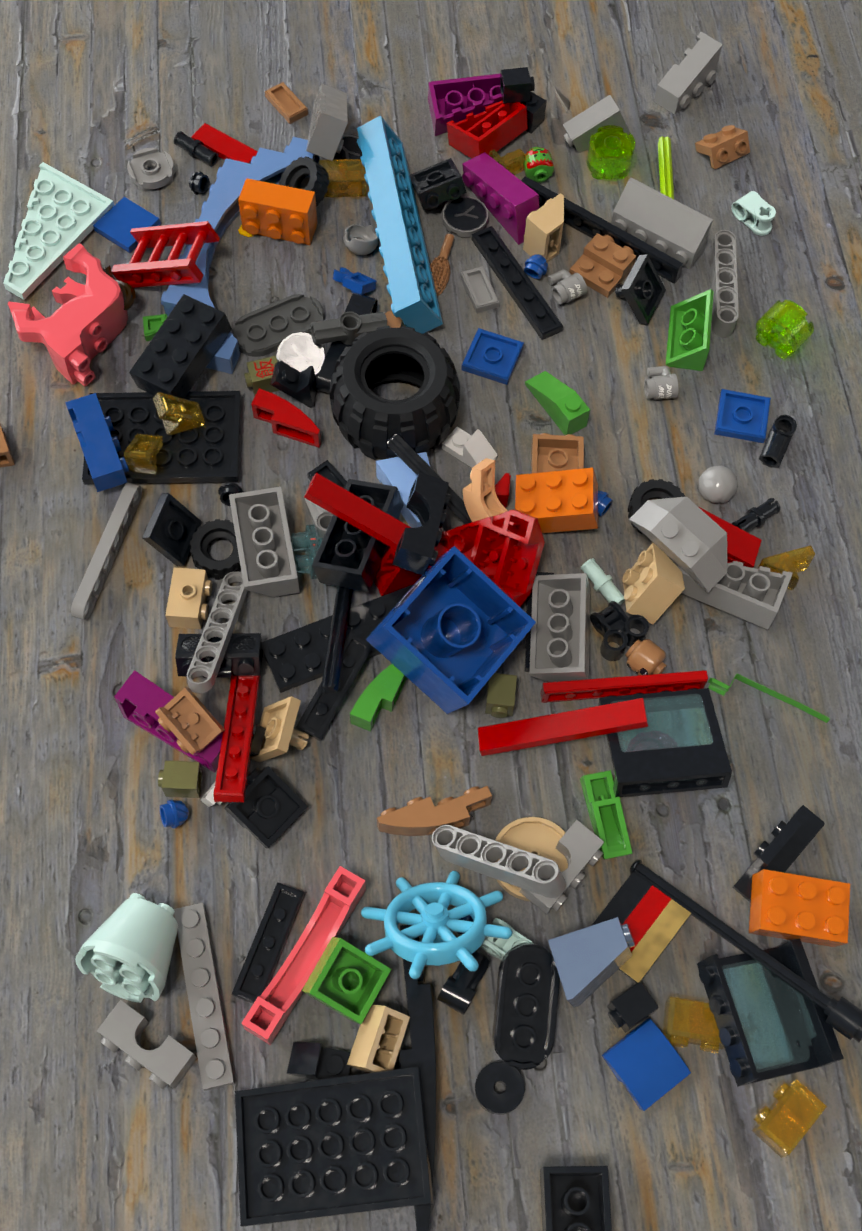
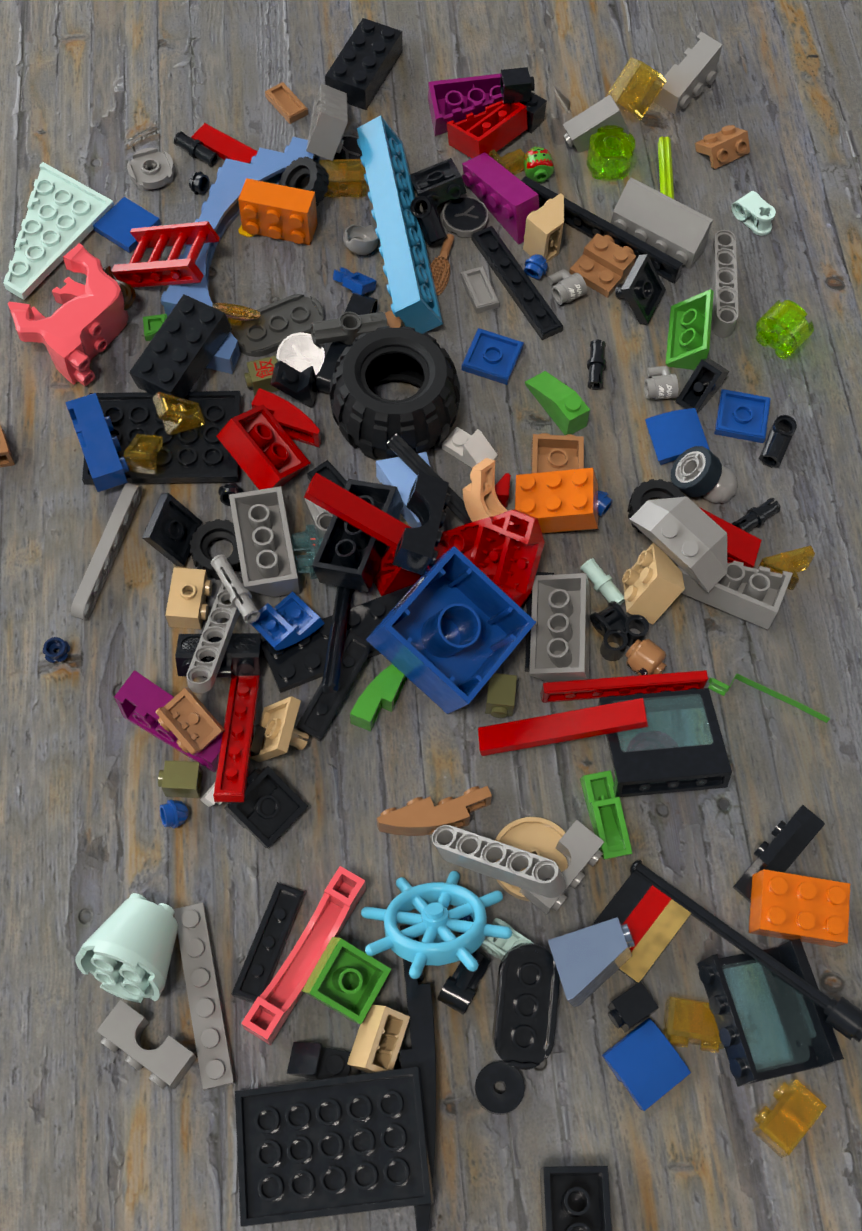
(53, 644): none -> dark blue plate
(237, 313): none -> clear yellow dish
(246, 607): none -> light grey pin
(262, 448): none -> red slope
(287, 622): none -> blue slope
(365, 62): none -> black brick
(429, 221): none -> black piece
(596, 364): none -> black pin
(636, 87): none -> clear yellow slope
(675, 433): none -> blue slope
(696, 471): none -> black wheel
(702, 385): none -> black slope

